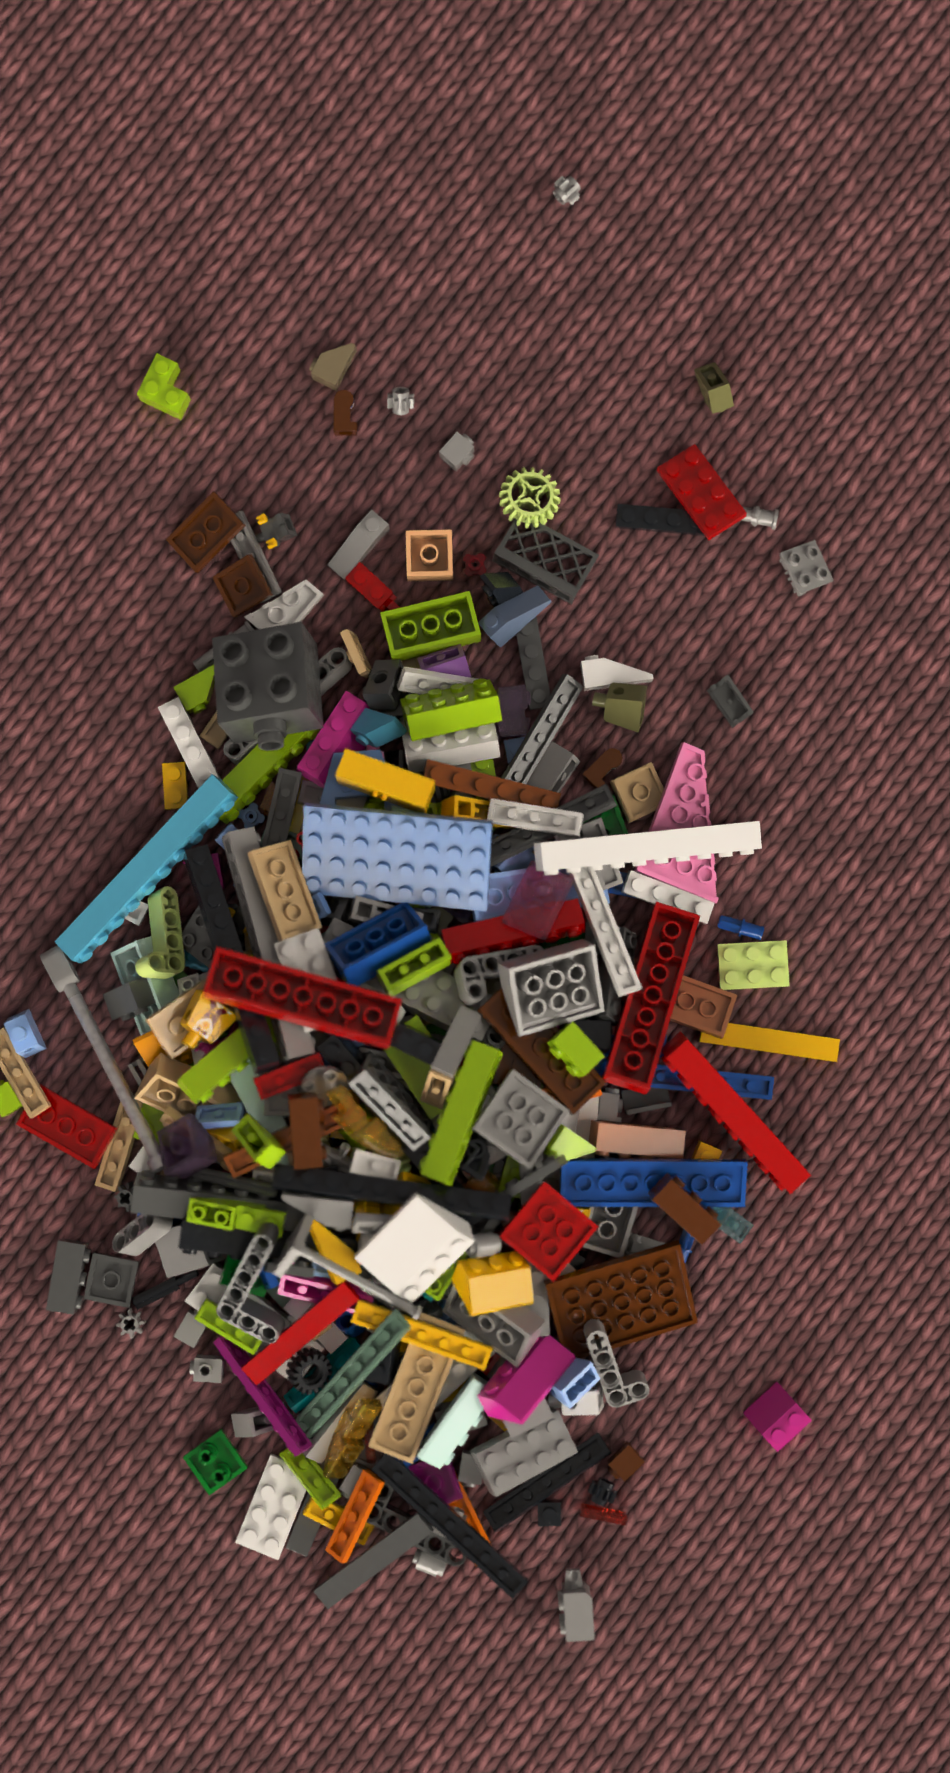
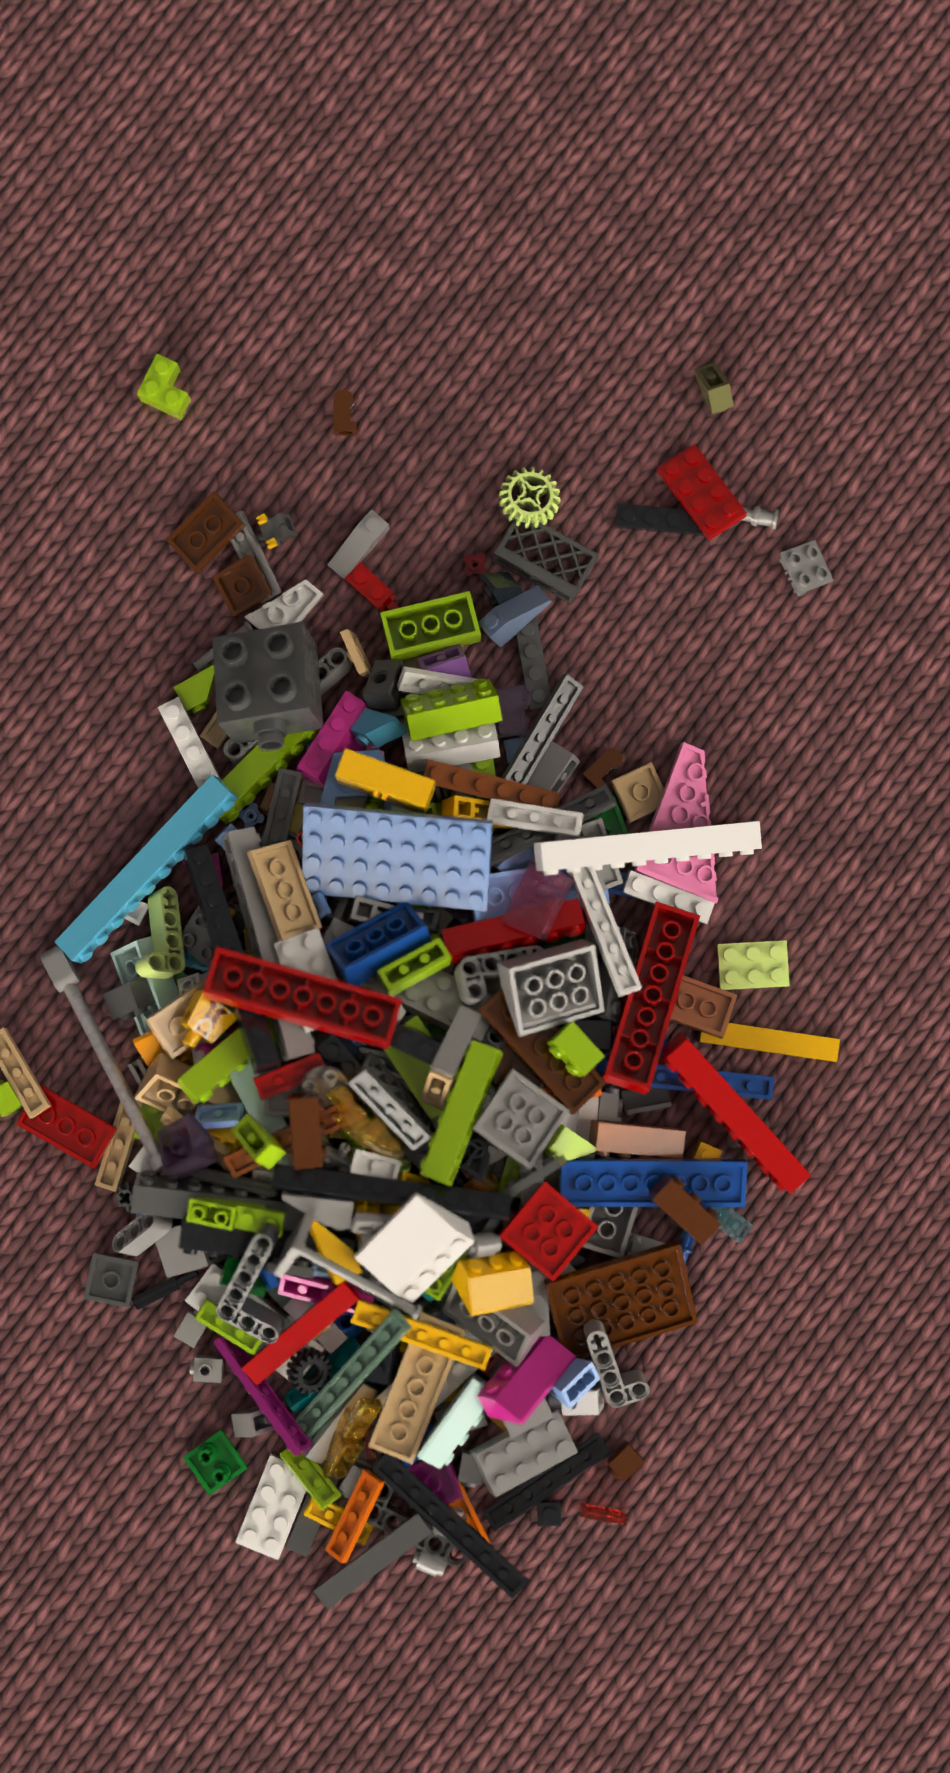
(24, 1034): light blue torso -> none
(68, 1276): dark grey brick -> none
(138, 1322): light grey gear -> none
(174, 785): yellow plate -> none
(333, 365): dark tan slope -> none
(395, 758): black slope -> none
(400, 400): light grey gear -> none
(429, 555): light nougat brick -> none
(457, 451): light grey brick -> none
(566, 190): light grey gear -> none
(577, 1608): light grey hinge -> none
(601, 672): white slope -> none
(602, 1491): black gear -> none
(623, 705): olive torso -> none
(730, 701): dark grey hinge -> none
(740, 927): blue axle -> none
(777, 1416): dark pink slope -> none

